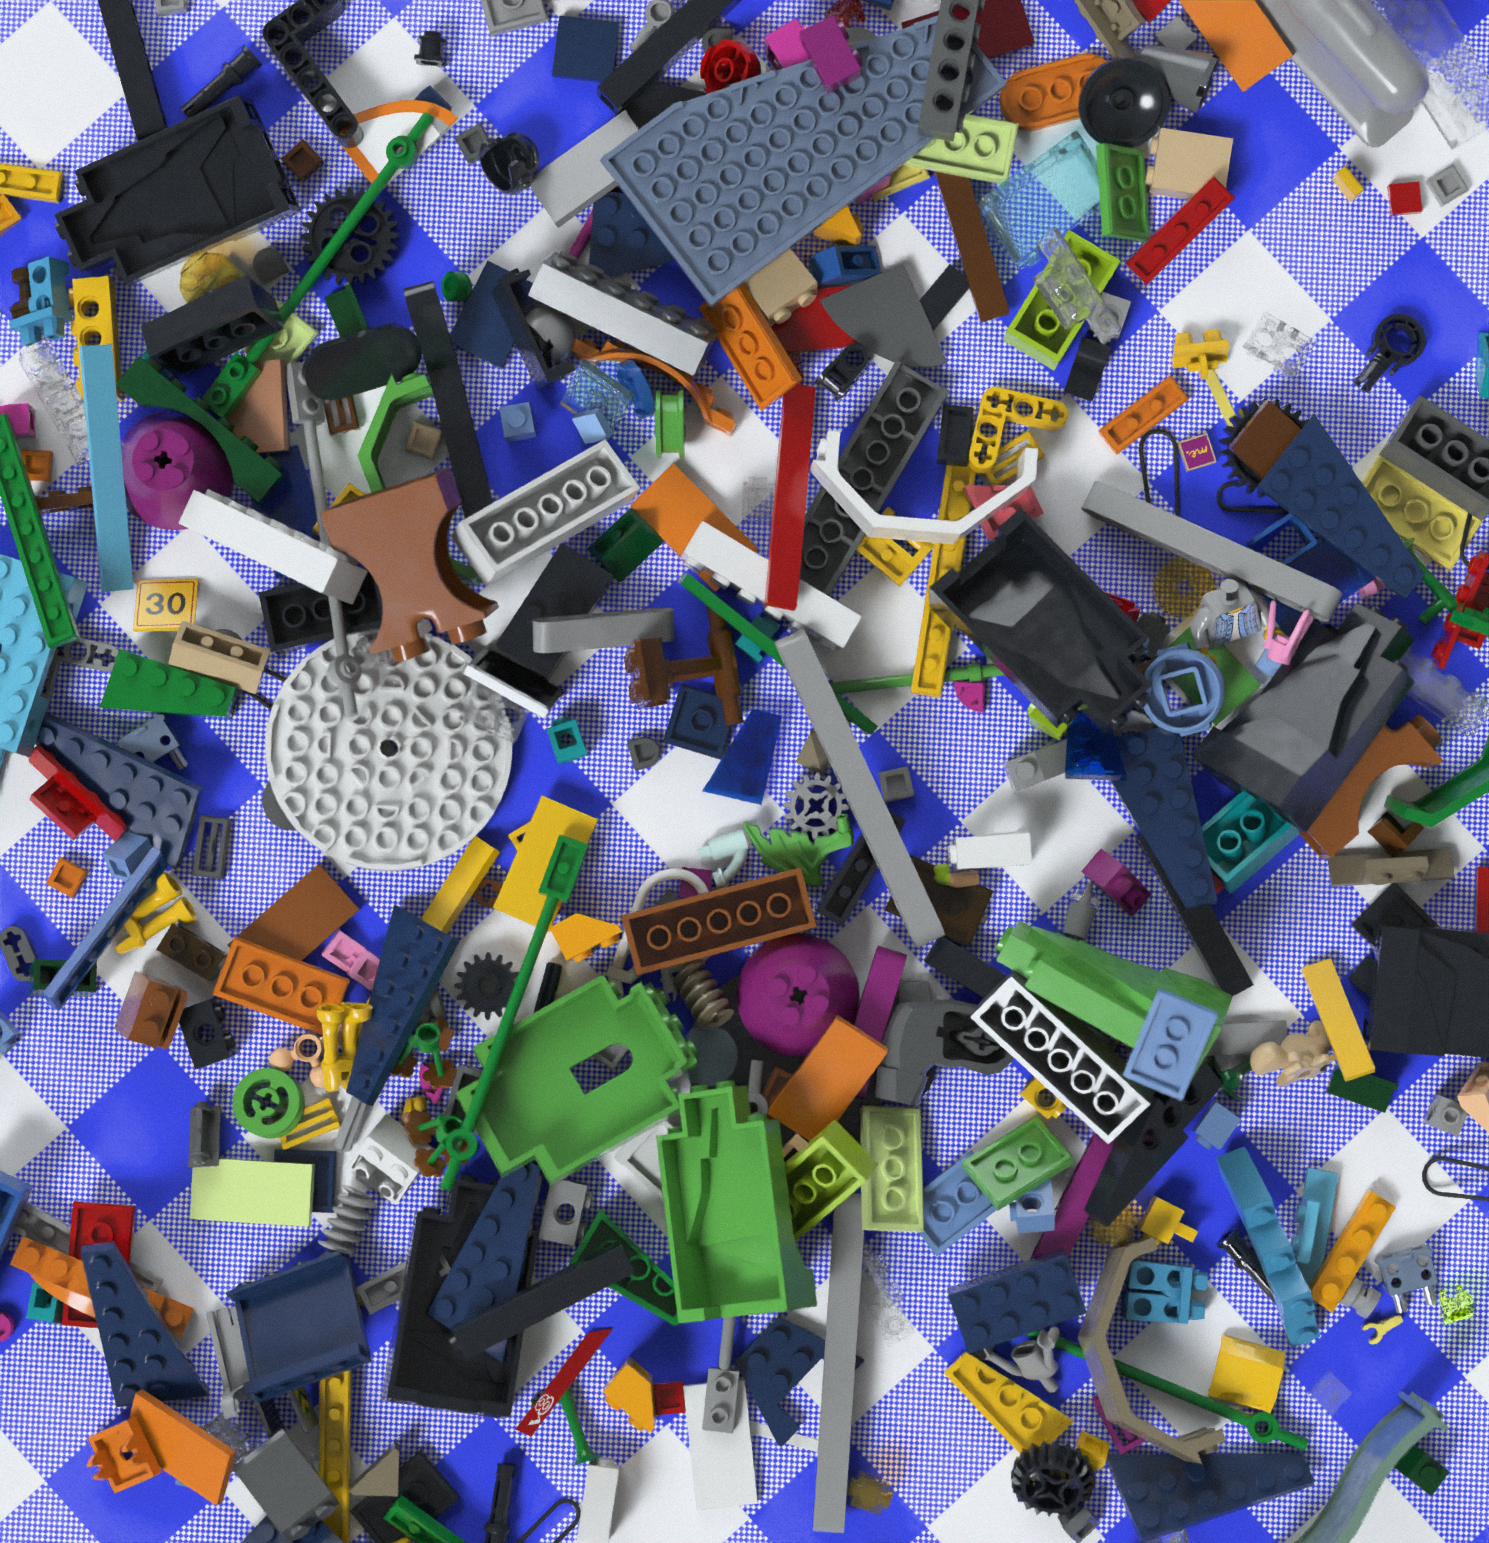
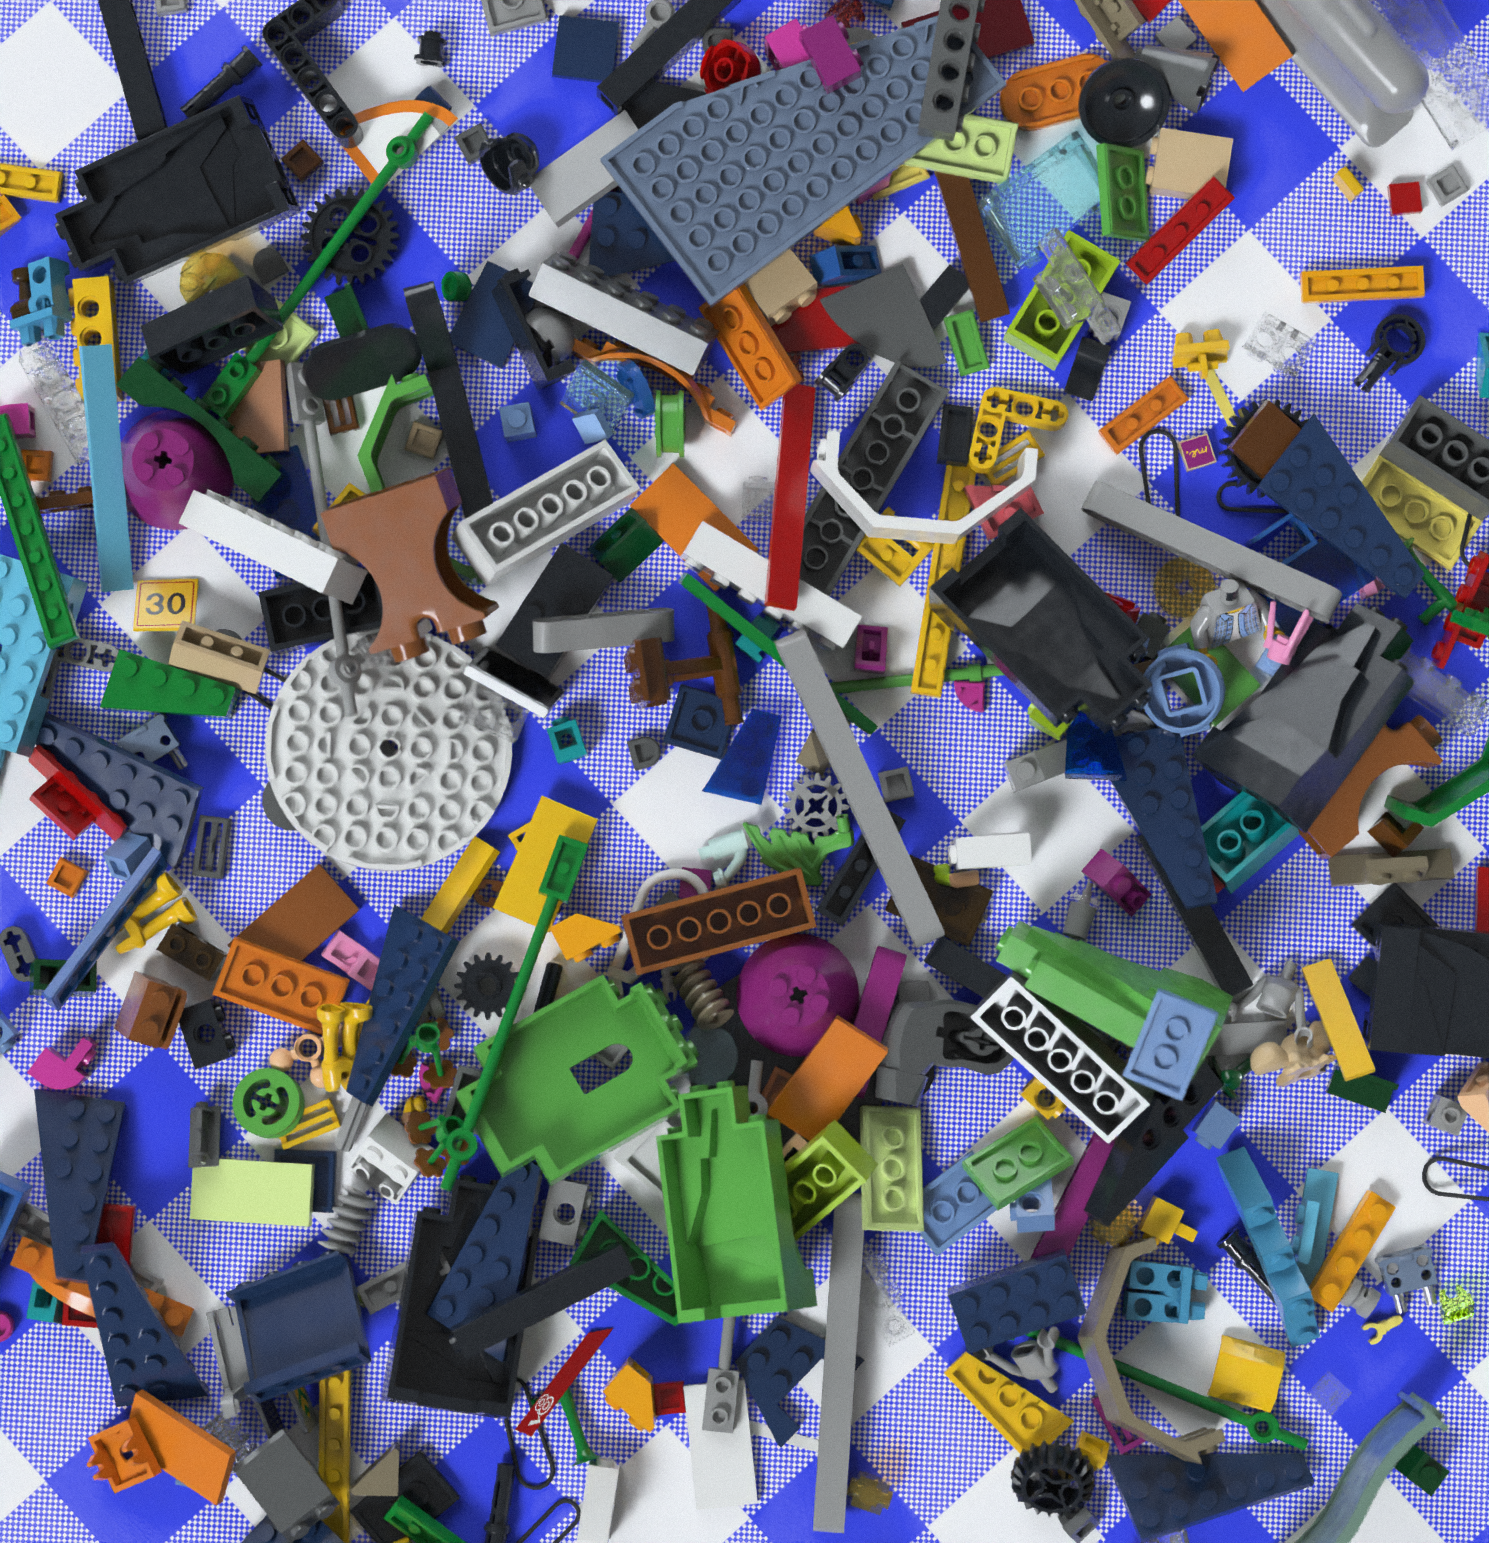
(62, 1073): none -> dark pink brick
(78, 1159): none -> dark blue wing
(544, 1442): none -> black piece
(871, 649): none -> magenta slope
(966, 342): none -> bright green tile
(1277, 998): none -> light grey piece
(1362, 284): none -> light orange plate

